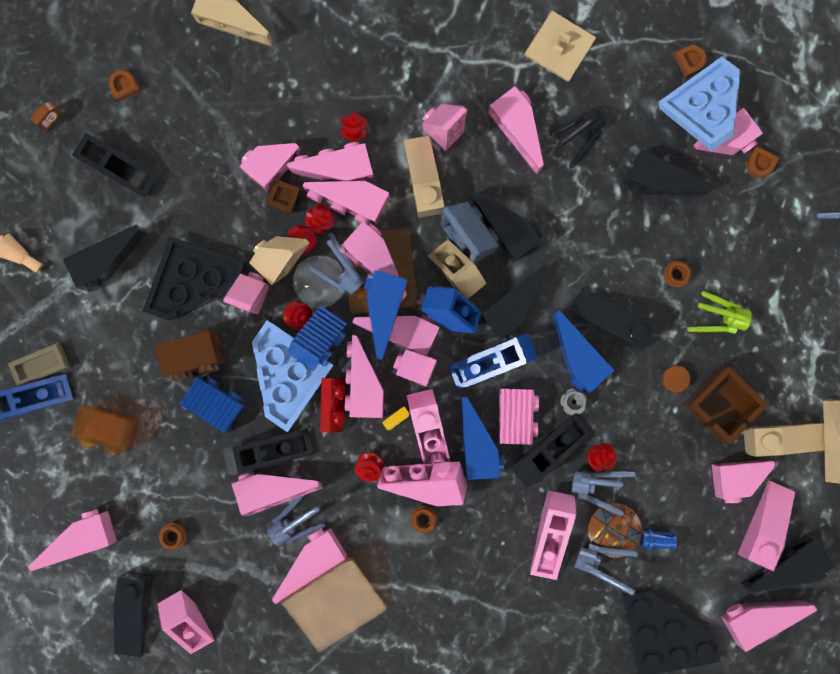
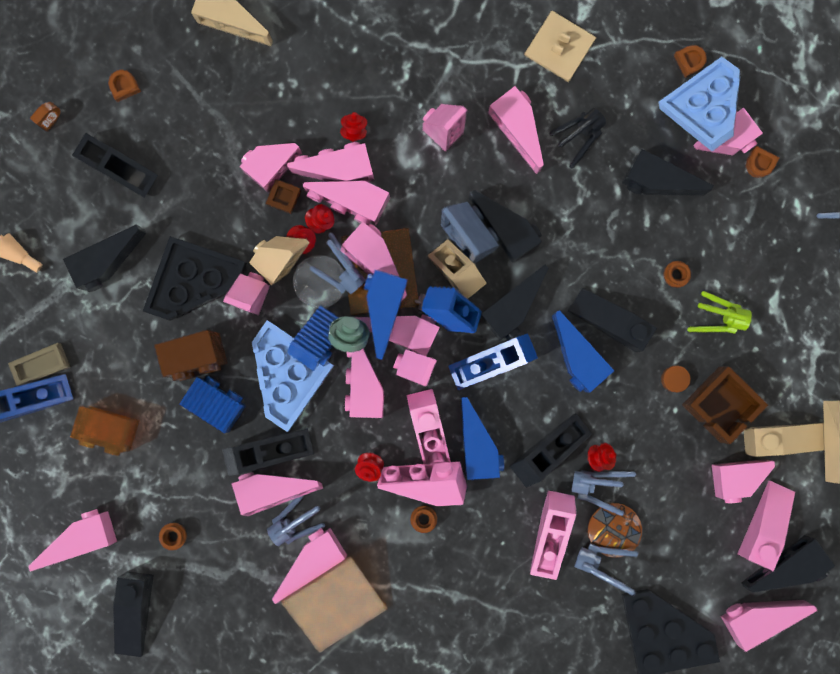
(184, 622): bright pink slope -> none
(297, 314): red wheel -> none
(332, 397): red plate -> none
(348, 334): none -> sand green plate
(396, 418): yellow tile -> none
(424, 176): tan slope -> none
(516, 416): bright pink brick -> none
(571, 408): light grey plate -> none
(658, 540): blue pin -> none

